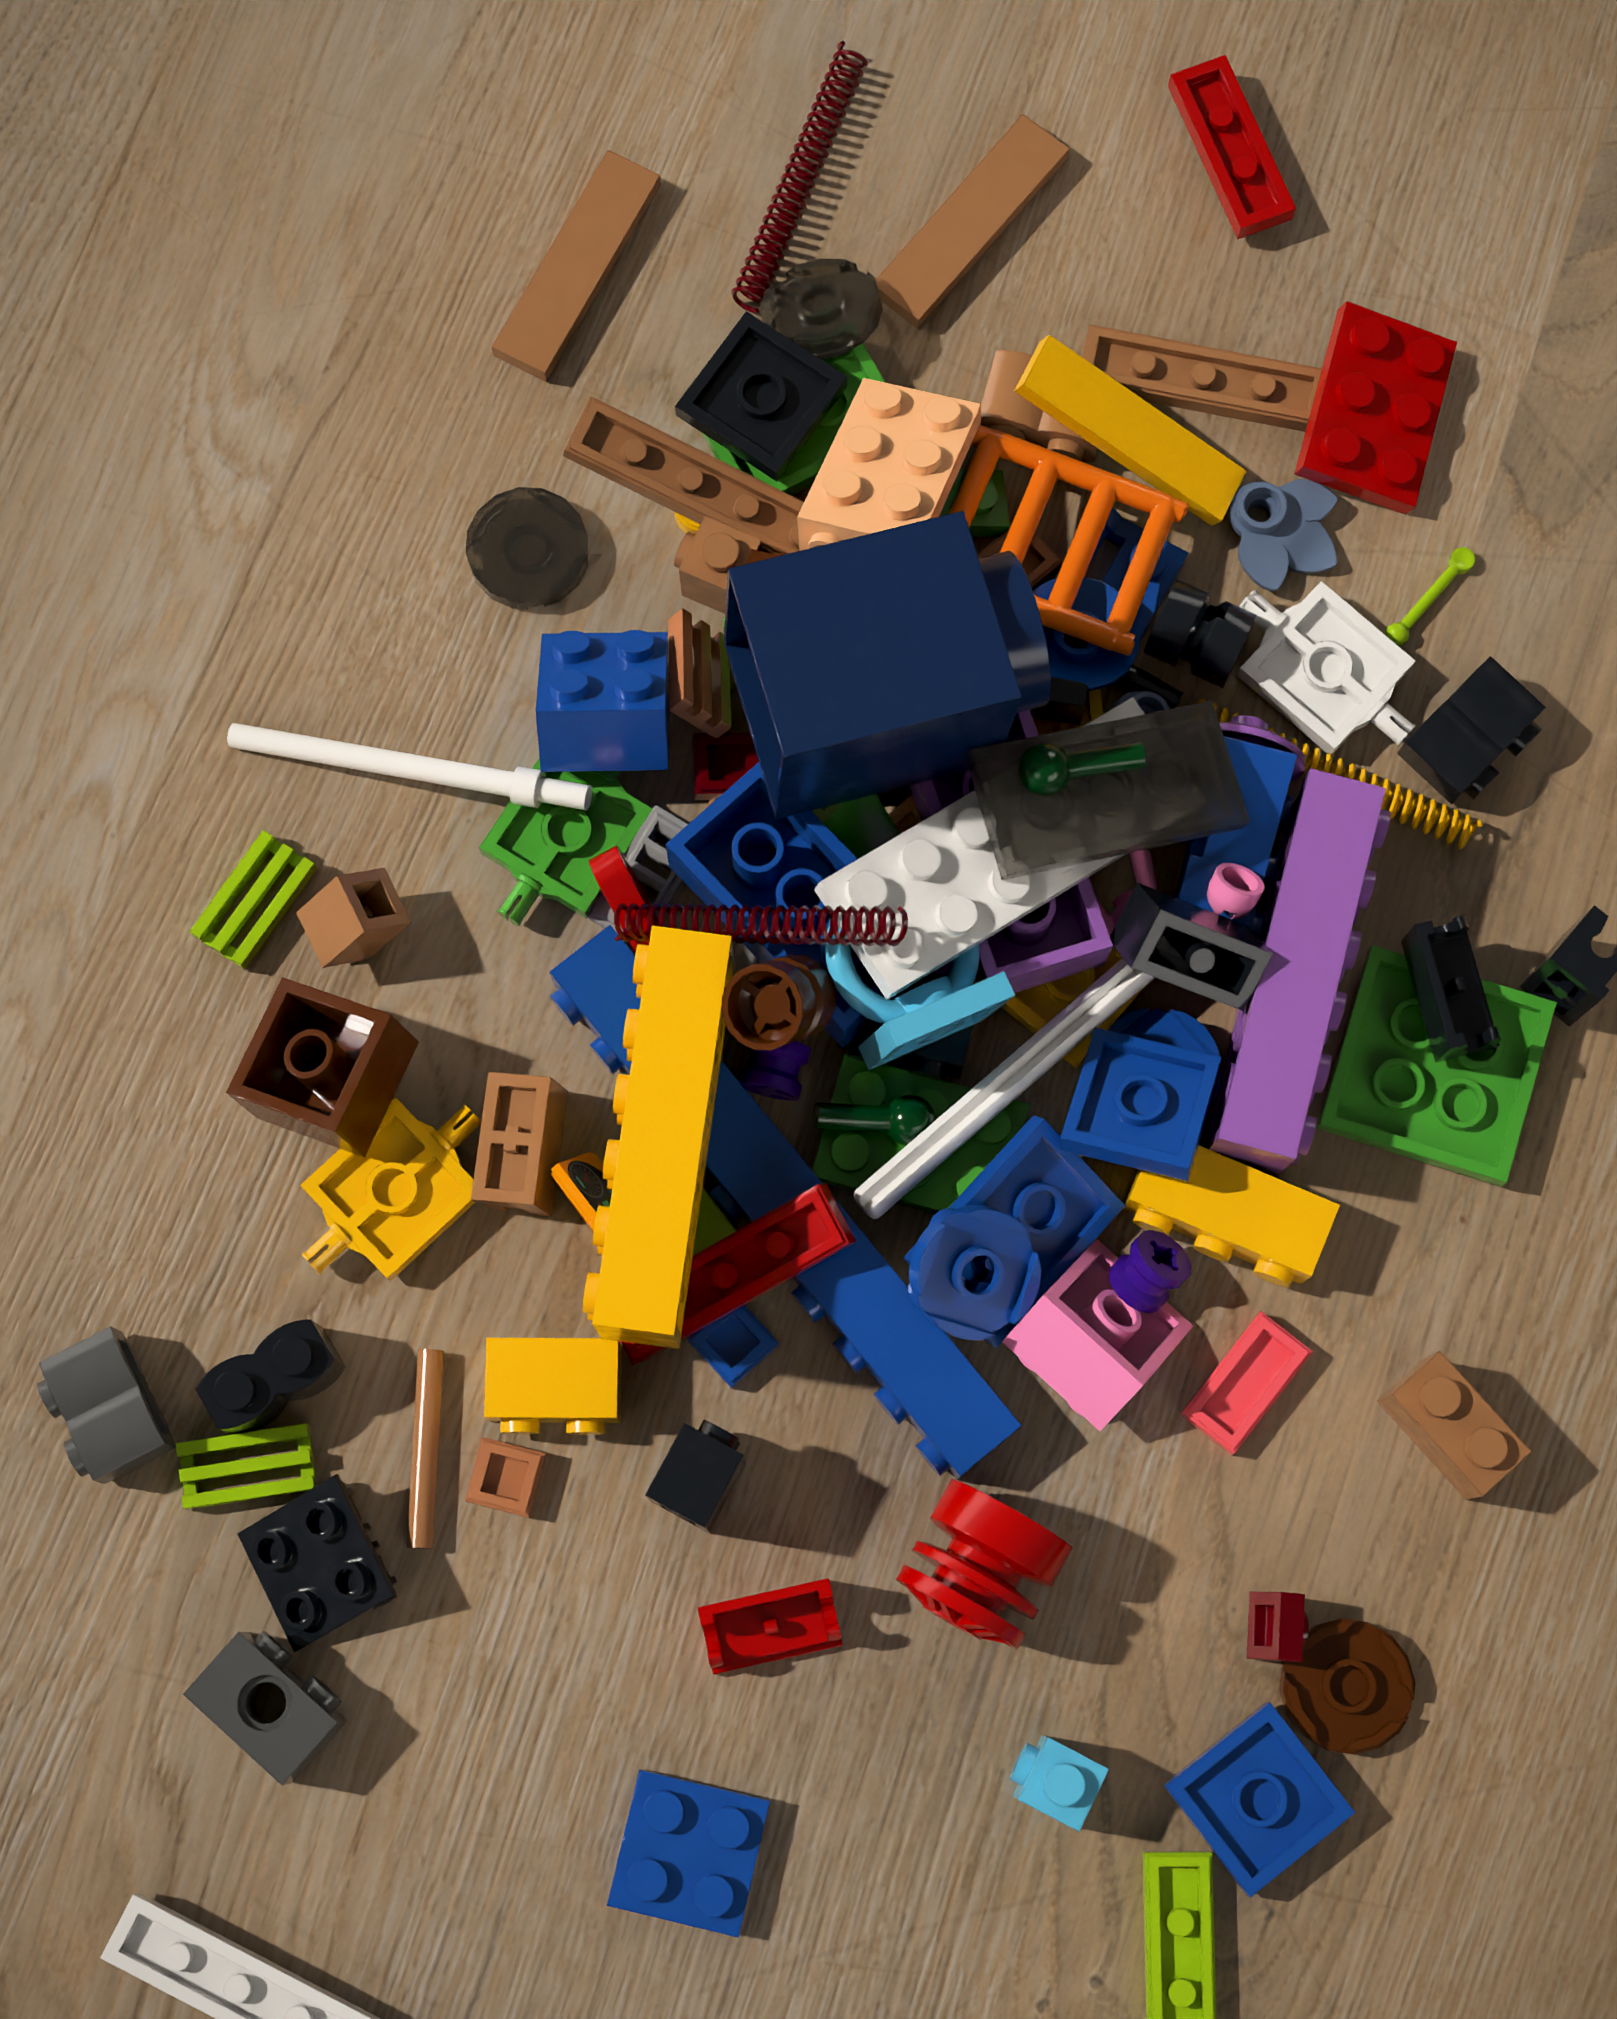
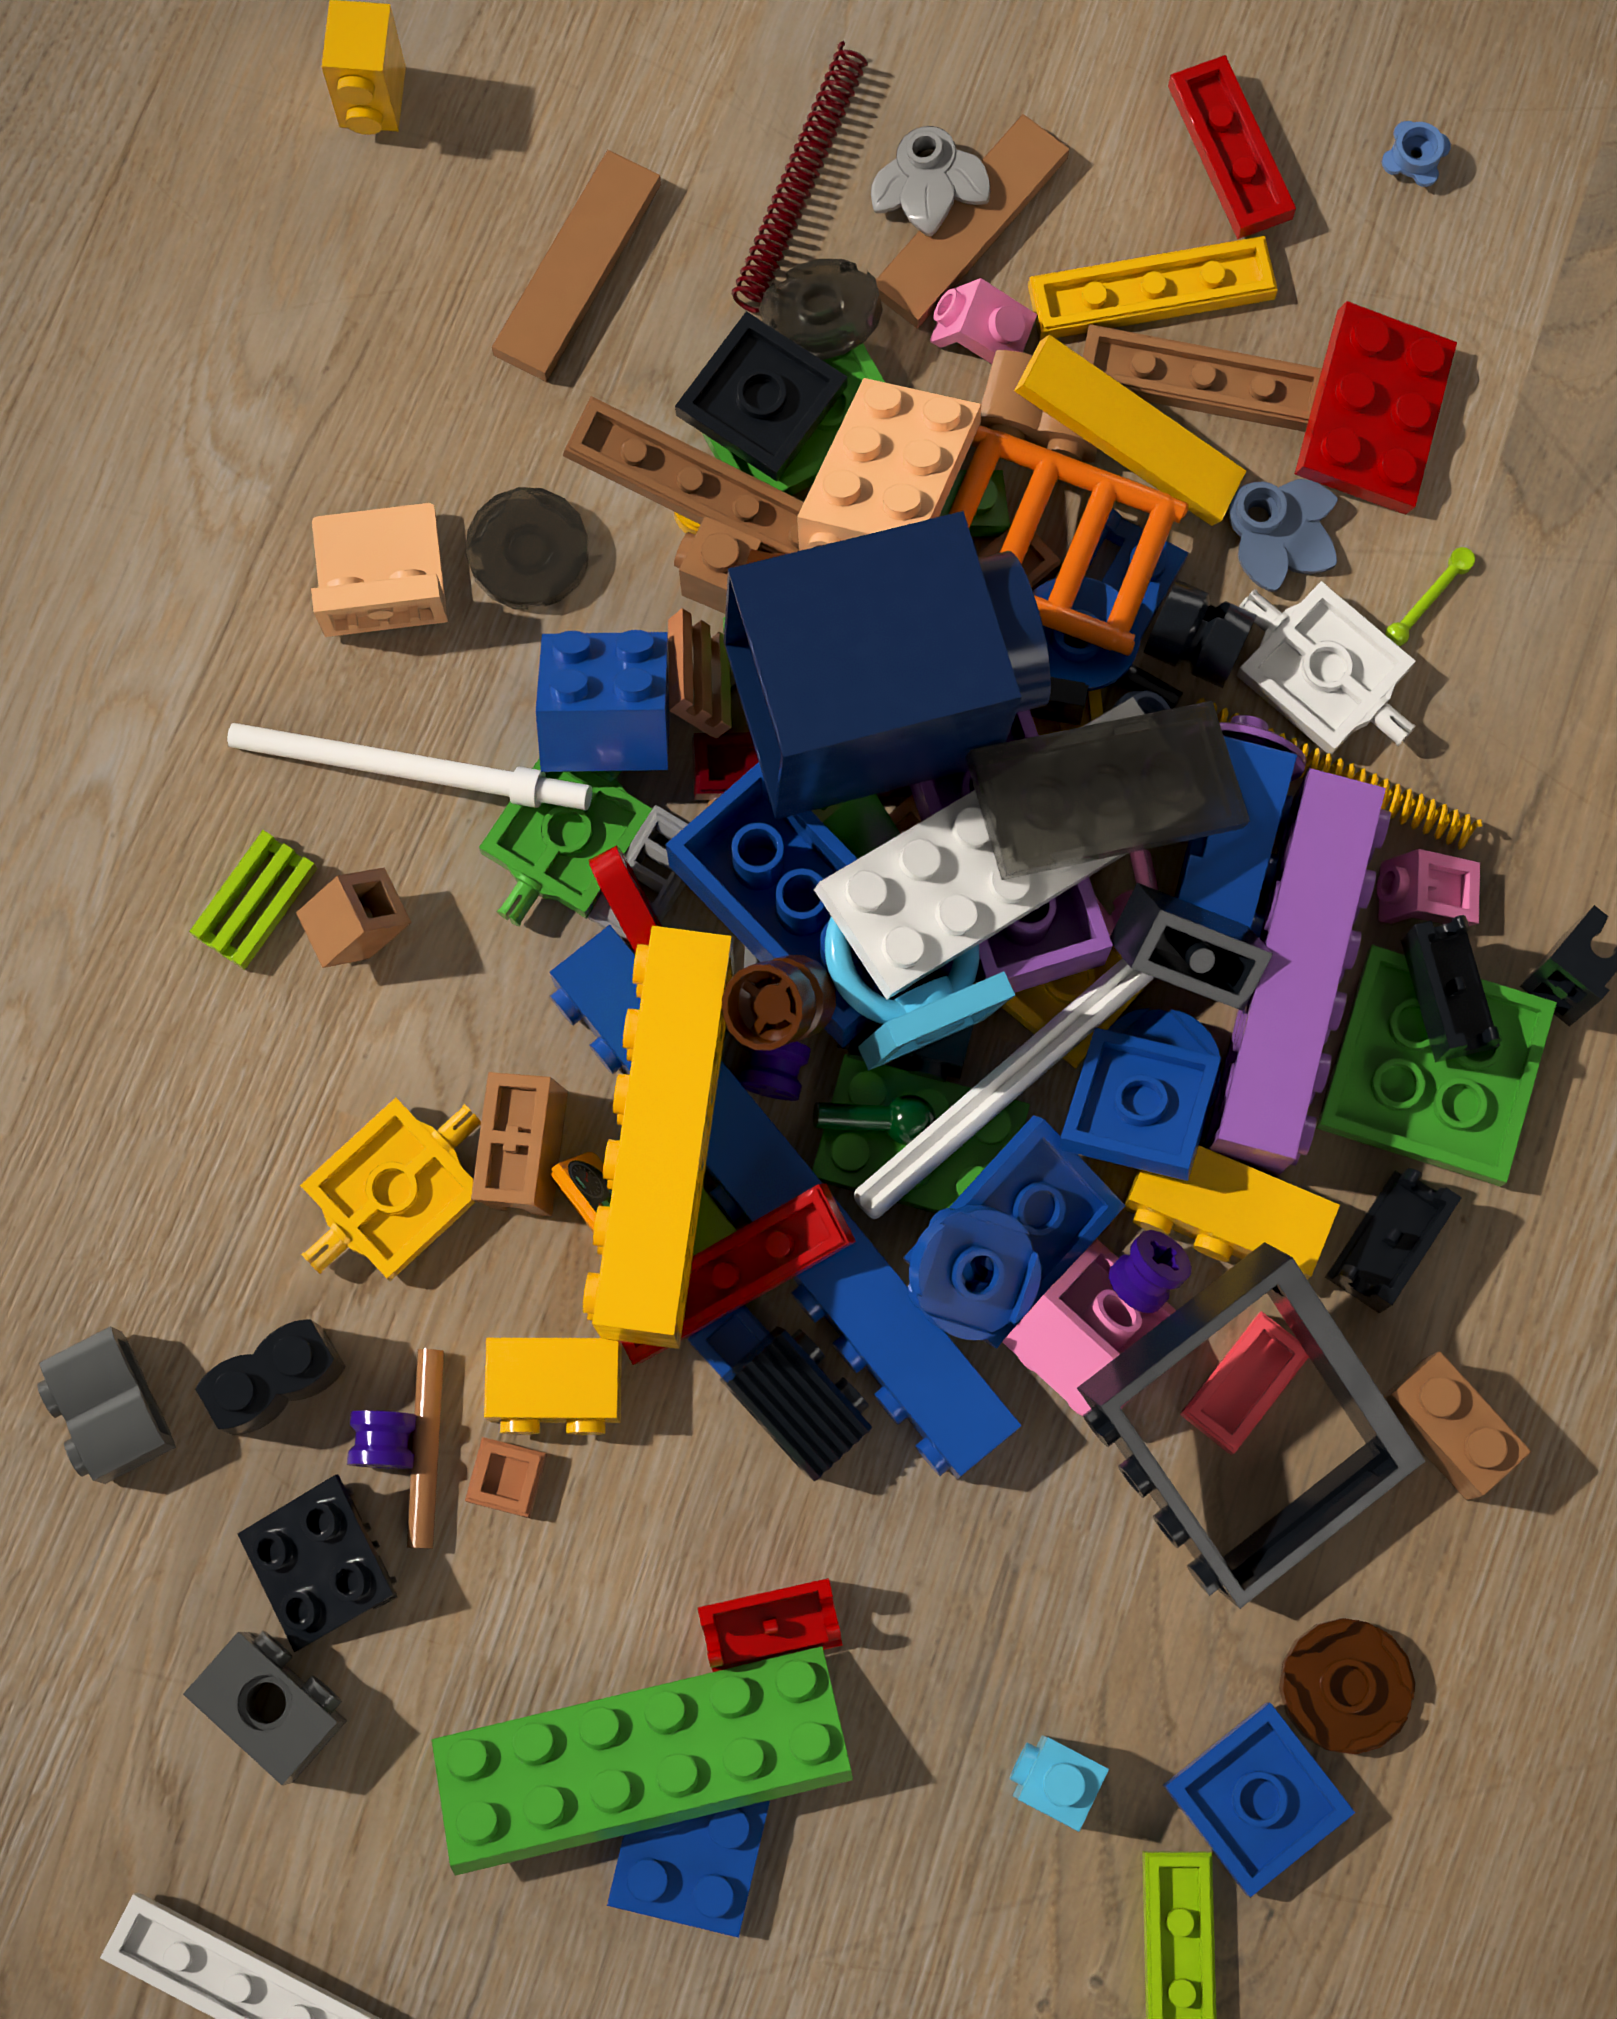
(190, 1474): lime tile -> none
(323, 1066): reddish brown brick -> none
(363, 66): none -> yellow brick
(378, 570): none -> light nougat bracket
(381, 1439): none -> dark purple wheel
(639, 1760): none -> bright green plate
(698, 1474): black brick -> none
(780, 937): dark red piece -> none
(798, 1402): none -> black brick
(929, 184): none -> light grey plate
(981, 320): none -> bright pink bracket
(983, 1564): red wheel -> none
(1048, 767): dark green bar -> none
(1153, 287): none -> yellow tile
(1234, 890): bright pink hinge -> none
(1276, 1626): dark red plate -> none
(1323, 1507): none -> black window
(1392, 1239): none -> black hinge
(1422, 138): none -> medium blue plate
(1428, 888): none -> bright pink bracket
(1472, 730): black brick -> none

